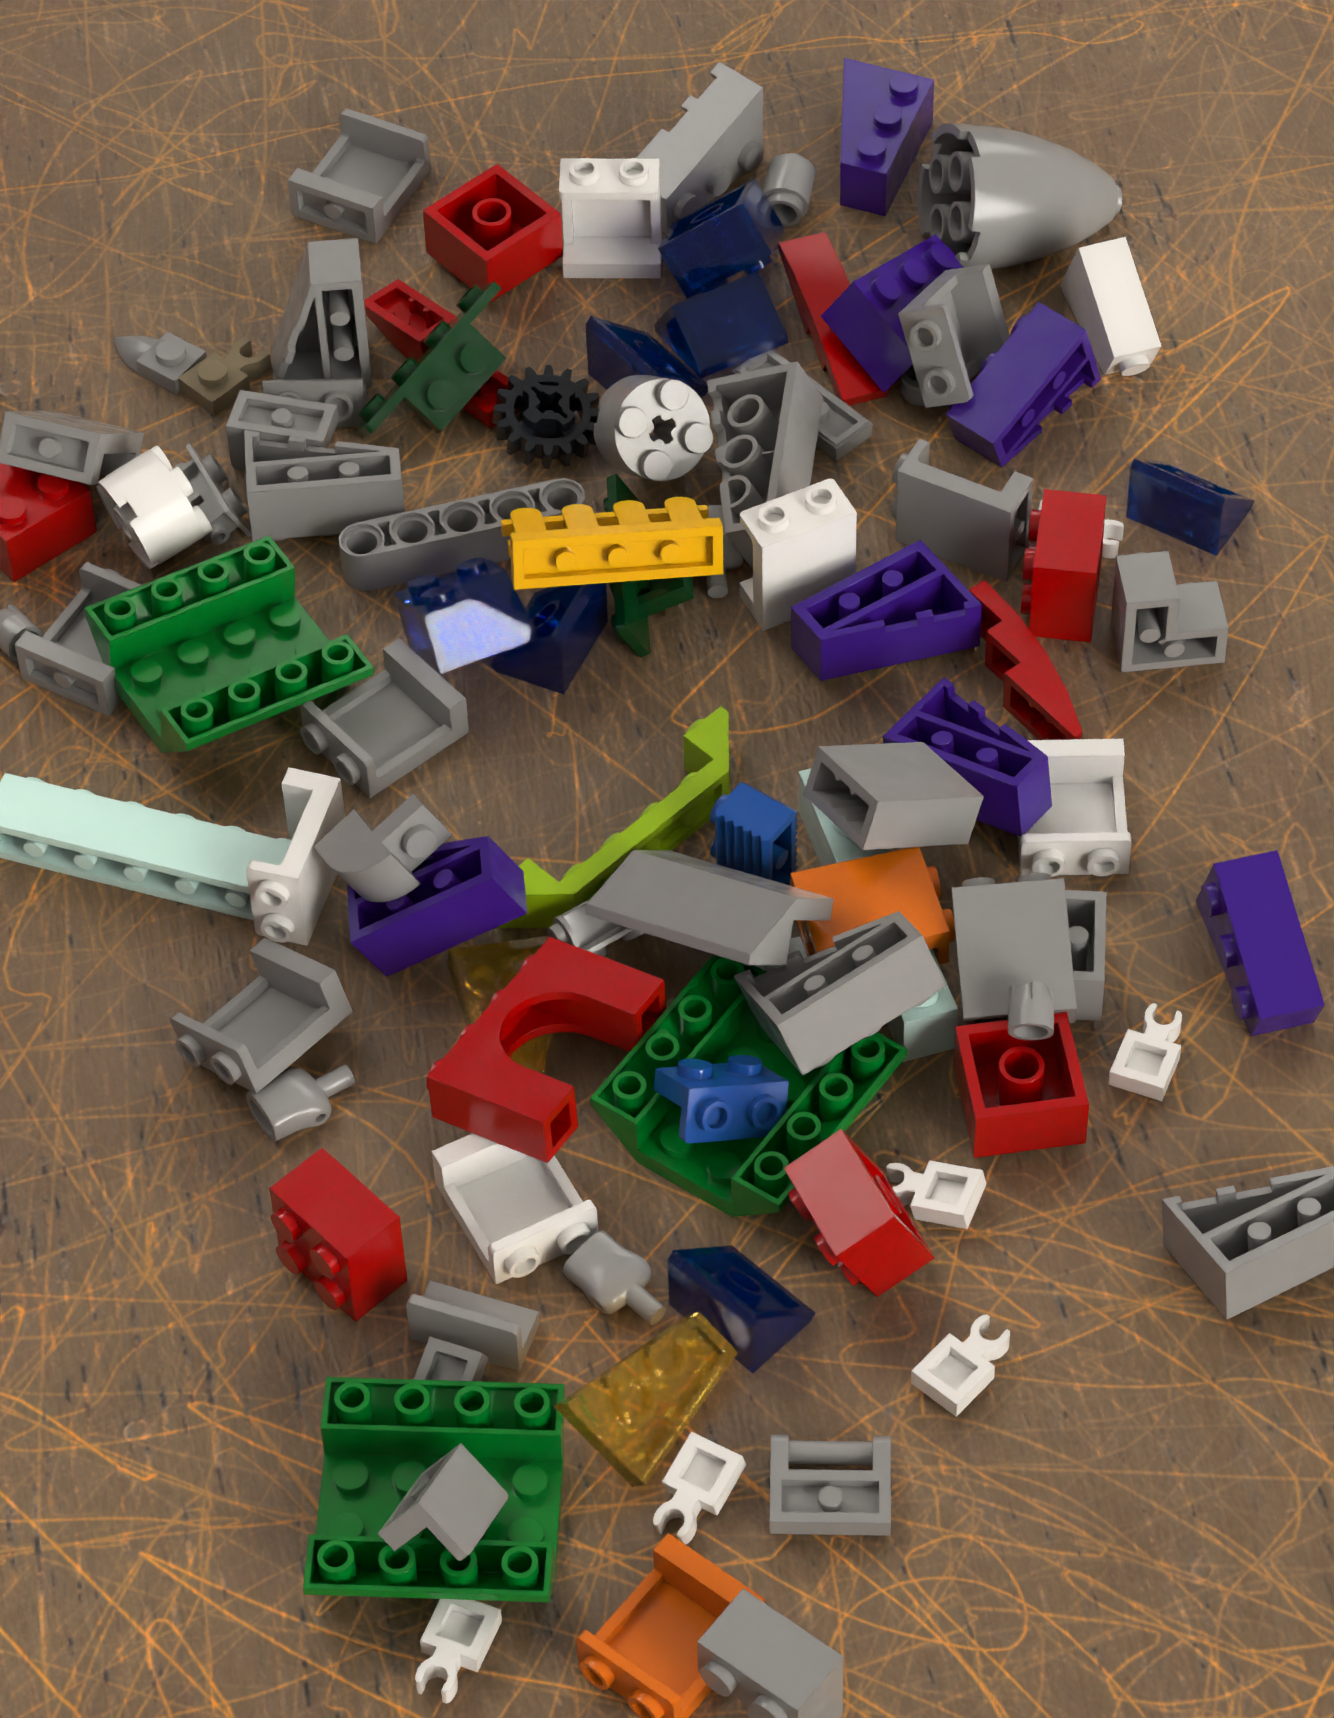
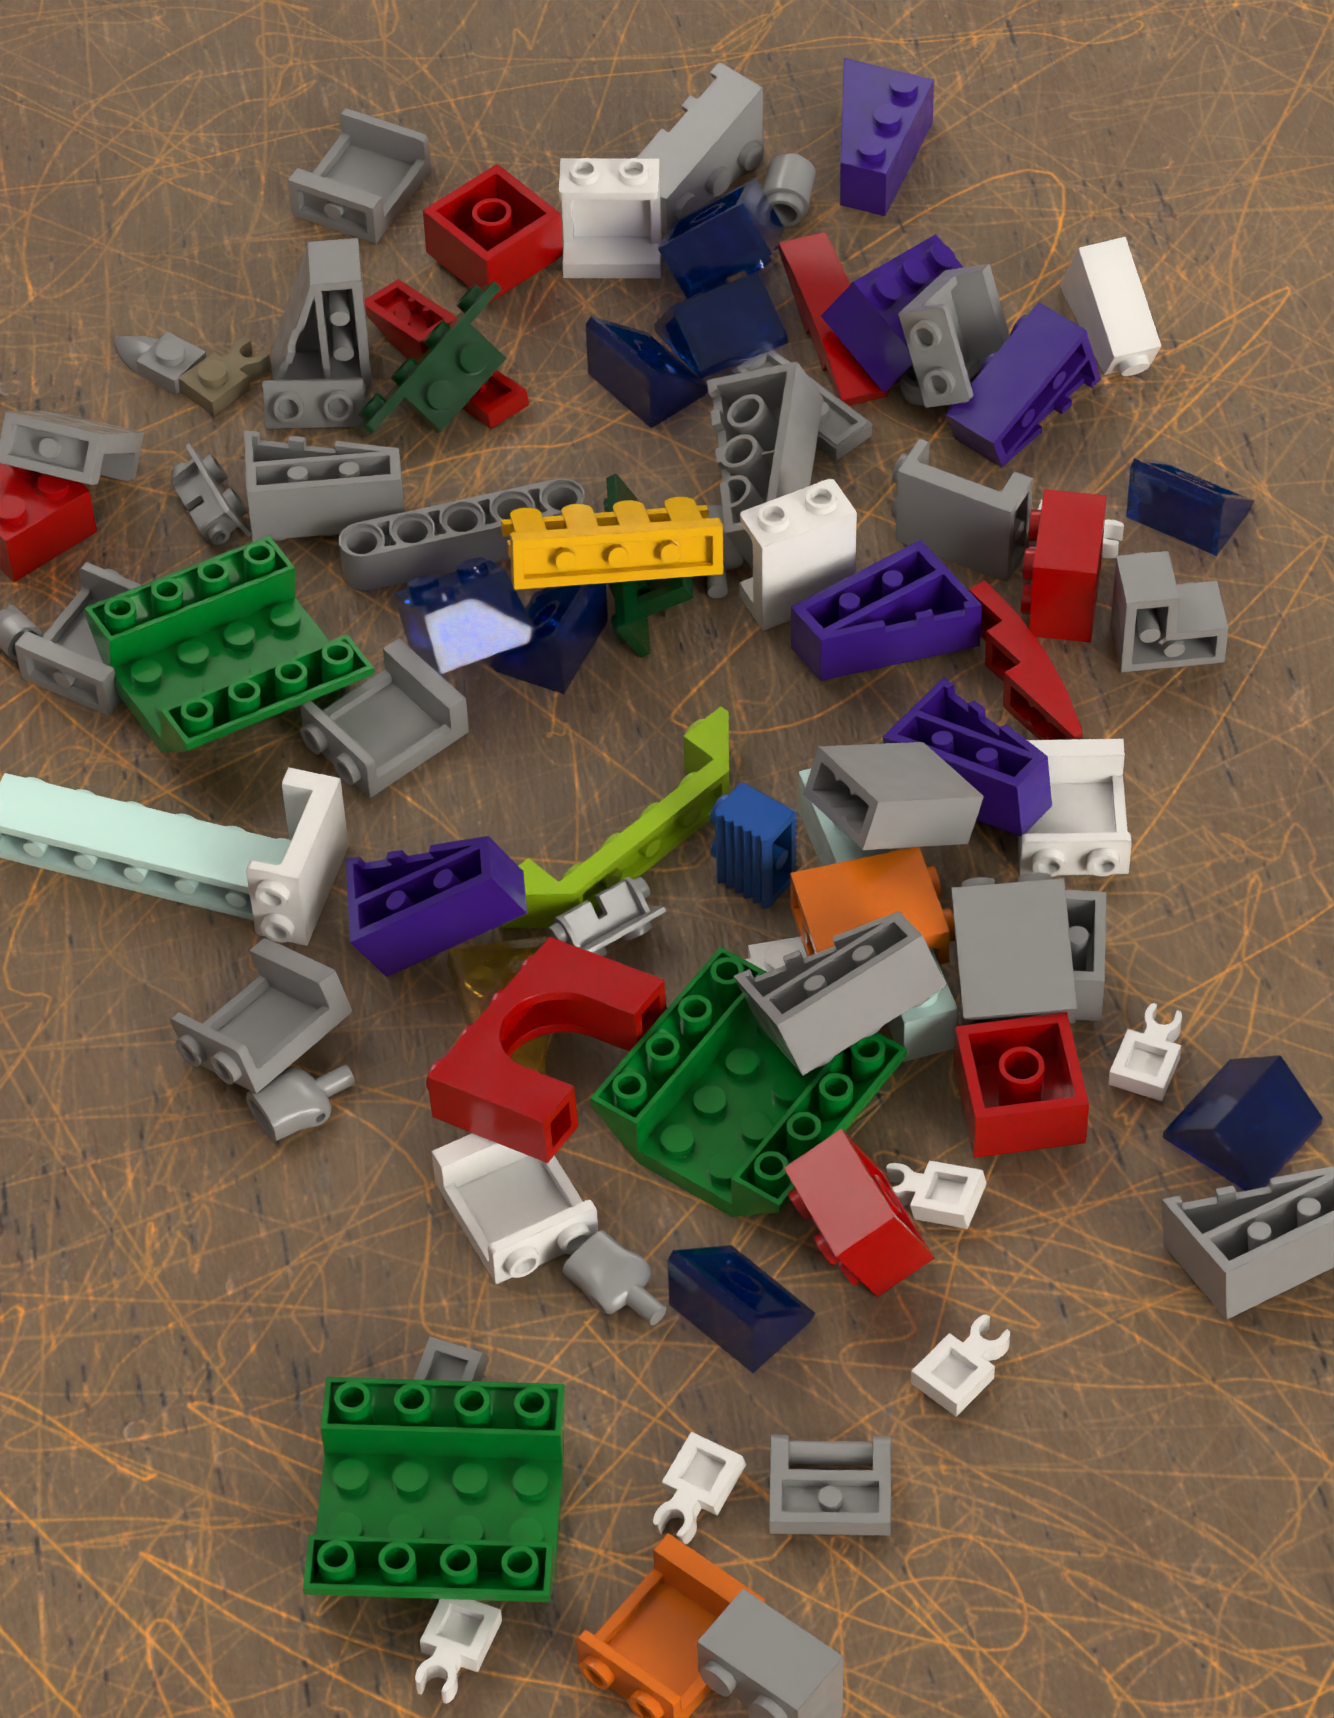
(153, 507): white brick -> none
(278, 420): light grey panel -> none
(338, 1235): red brick -> none
(382, 859): light grey brick -> none
(452, 1500): light grey panel -> none
(474, 1322): light grey panel -> none
(546, 416): black gear -> none
(649, 1396): clear yellow wing -> none
(679, 431): light grey brick -> none
(706, 906): light grey slope -> none
(723, 1098): blue bracket -> none
(1010, 195): light grey cylinder -> none
(1031, 1011): light grey hose -> none
(1247, 1121): none -> clear blue slope
(1260, 943): dark purple wedge -> none

